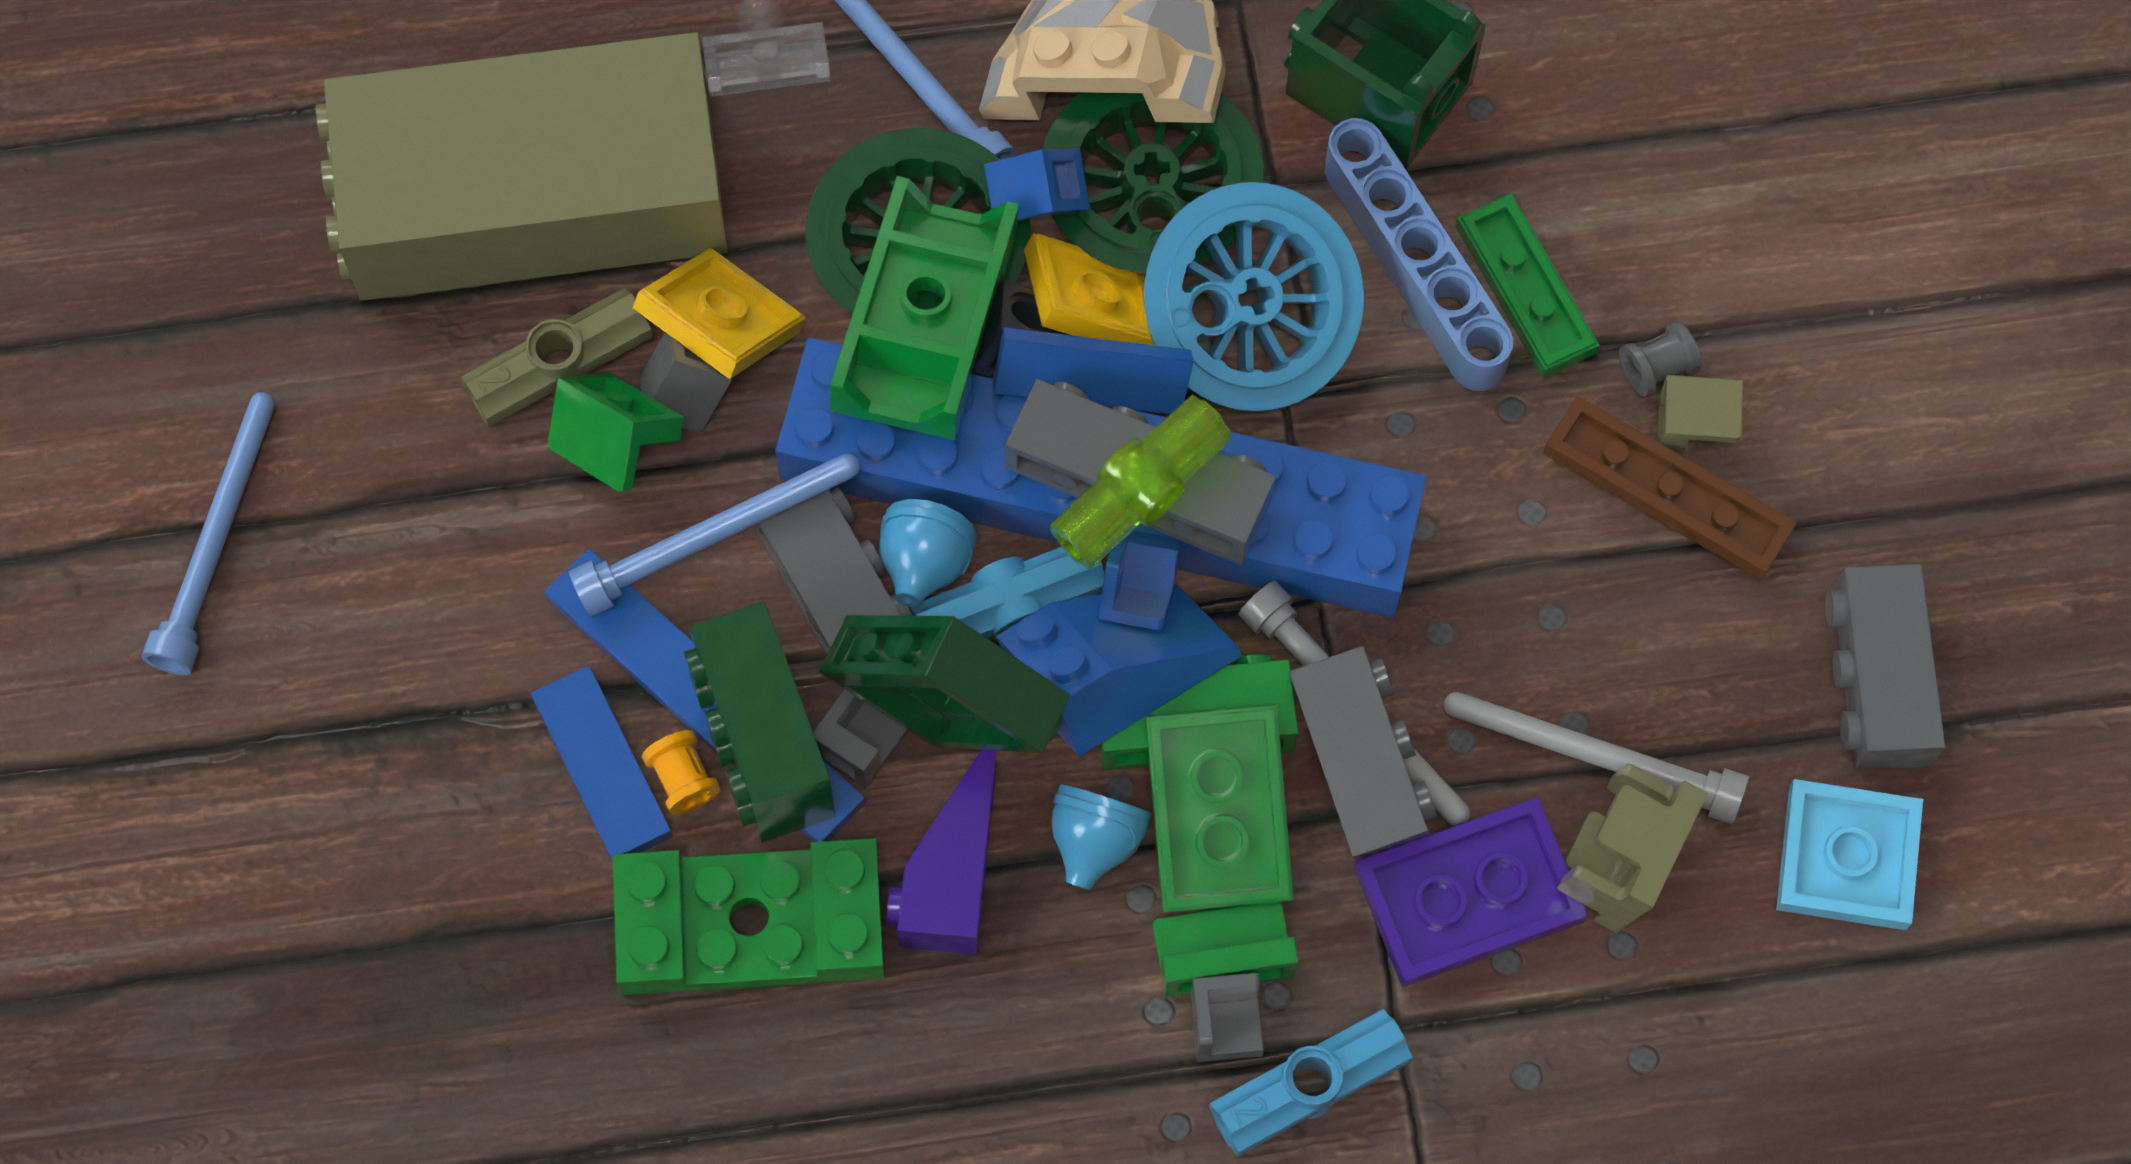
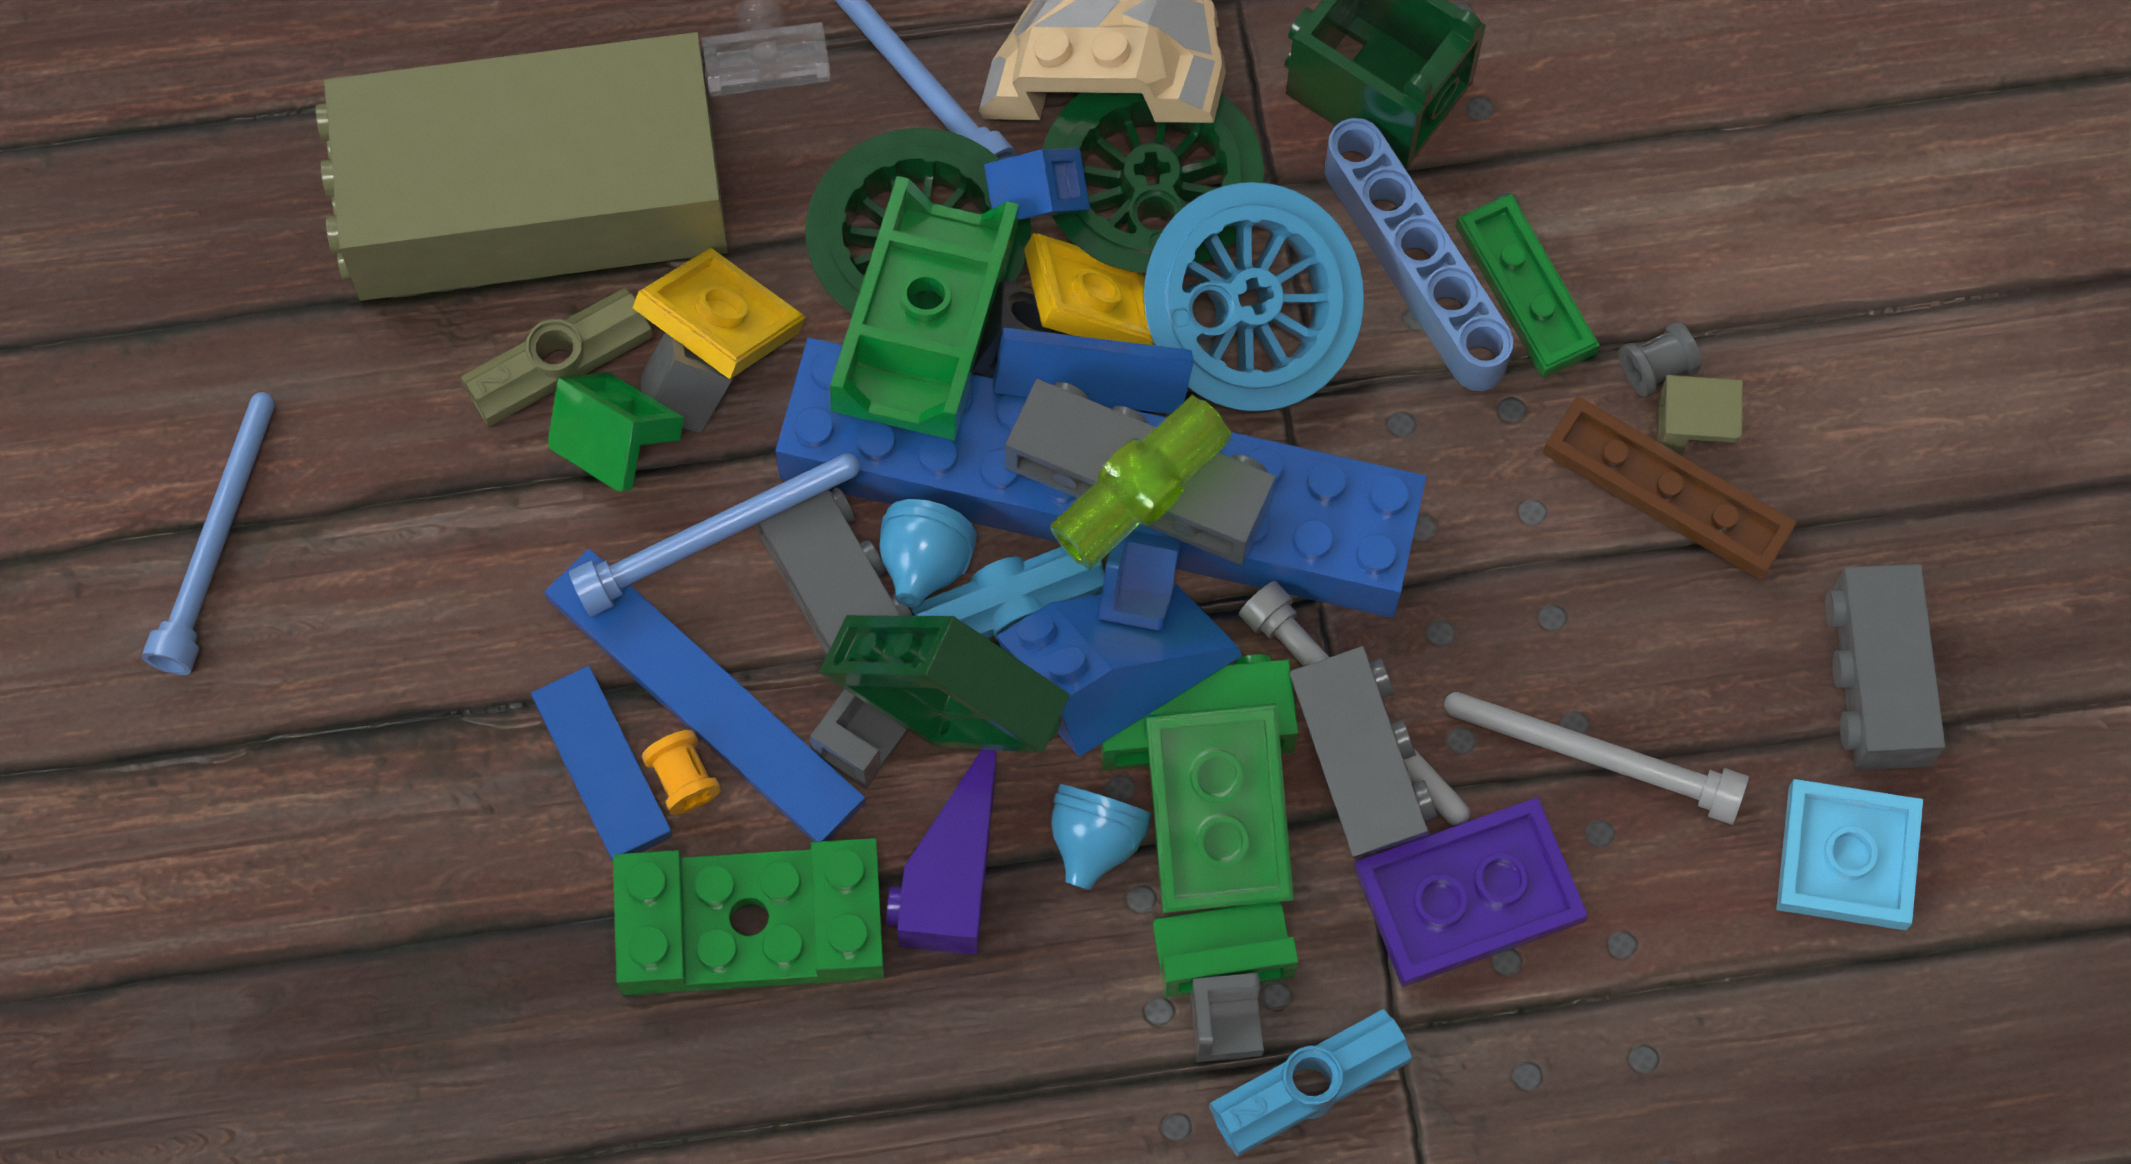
(759, 723): dark green brick -> none
(1628, 854): olive panel -> none

